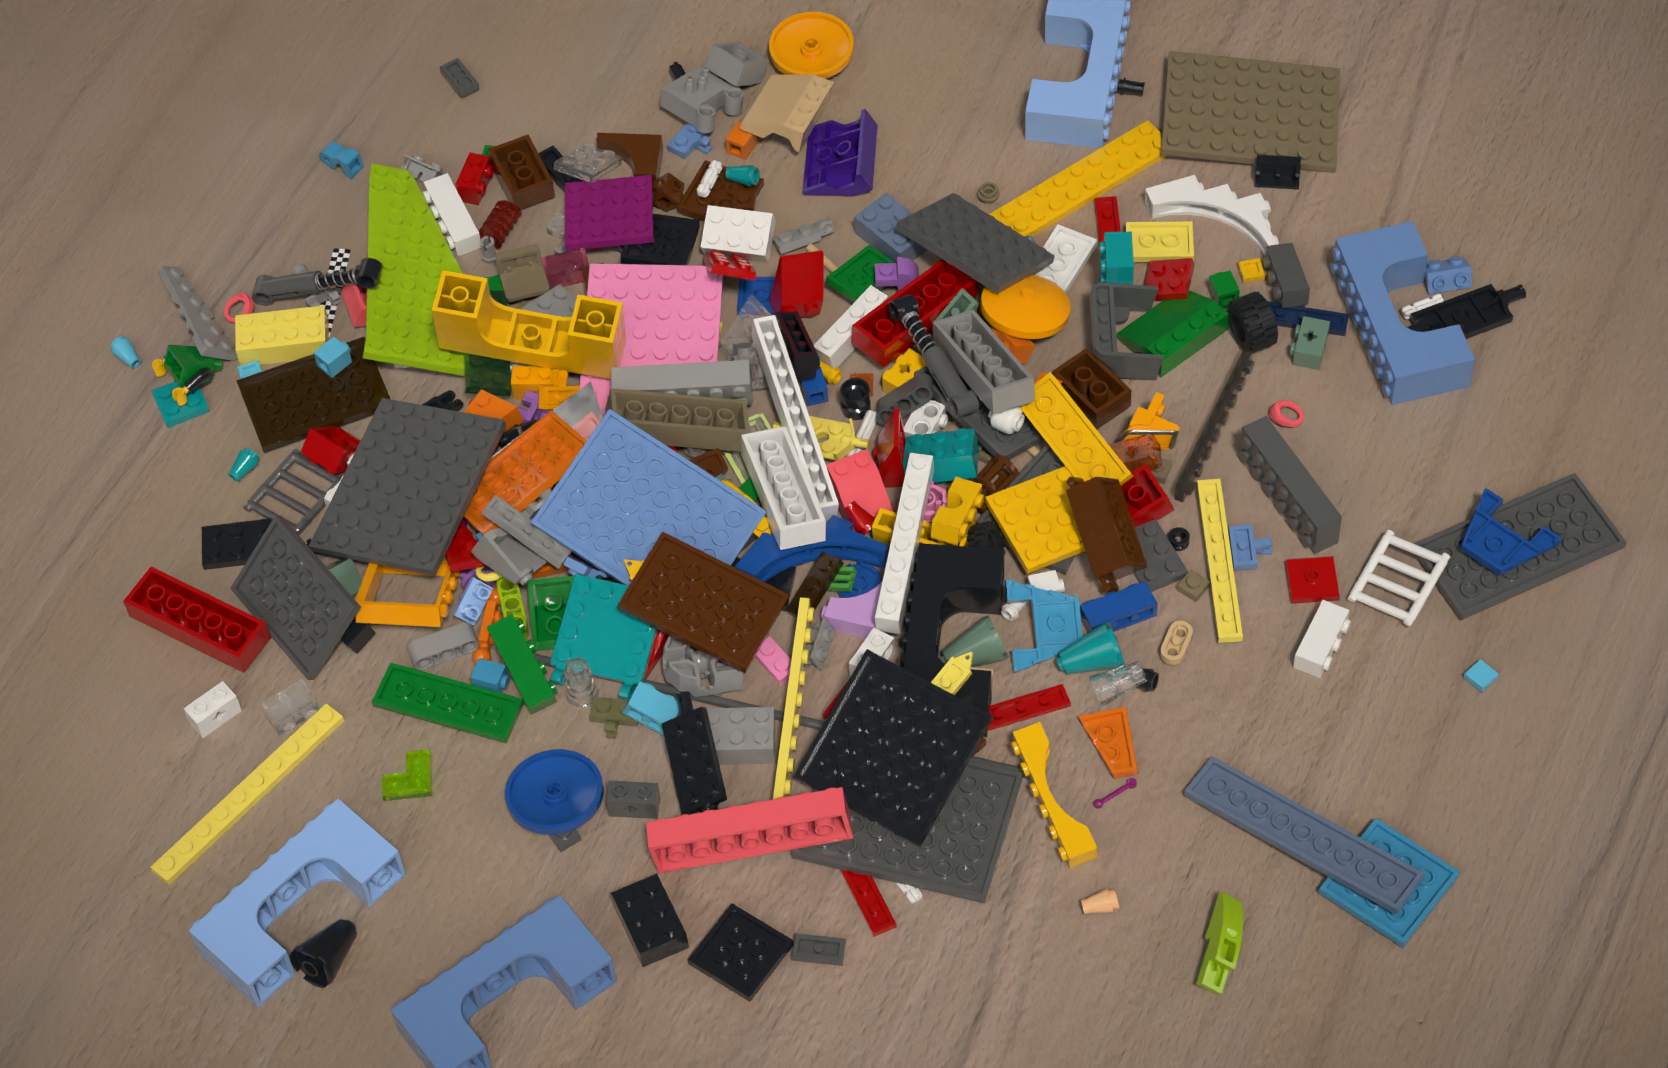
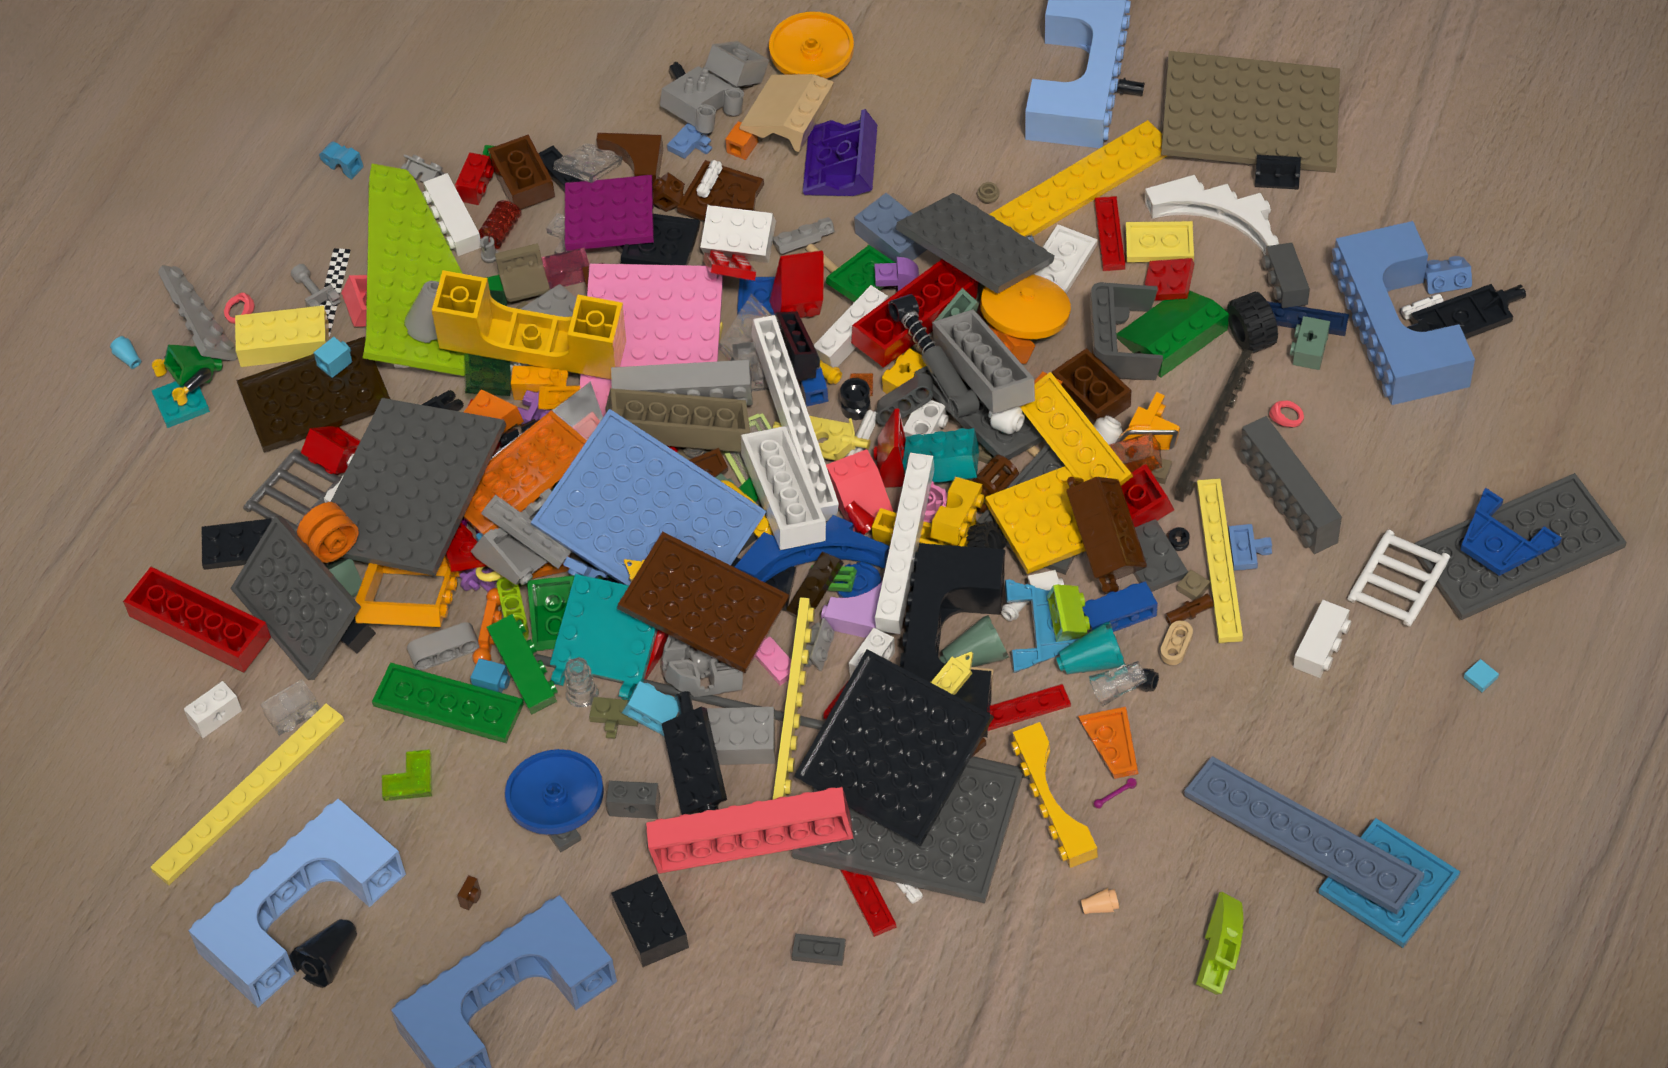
(244, 463): teal cone -> none
(249, 369): medium azure tile -> none
(273, 288): piece -> none
(328, 531): none -> orange wheel
(420, 318): none -> light grey cone
(459, 77): dark grey plate -> none
(469, 893): none -> reddish brown plate
(472, 601): light blue hips -> none
(740, 952): black plate -> none
(744, 174): teal cone -> none
(1067, 612): none -> lime slope
(1109, 429): none -> white head
(1117, 262): teal brick -> none
(1189, 609): none -> reddish brown pin
(1223, 288): green brick -> none
(1251, 270): yellow tile -> none
(1312, 580): red plate -> none

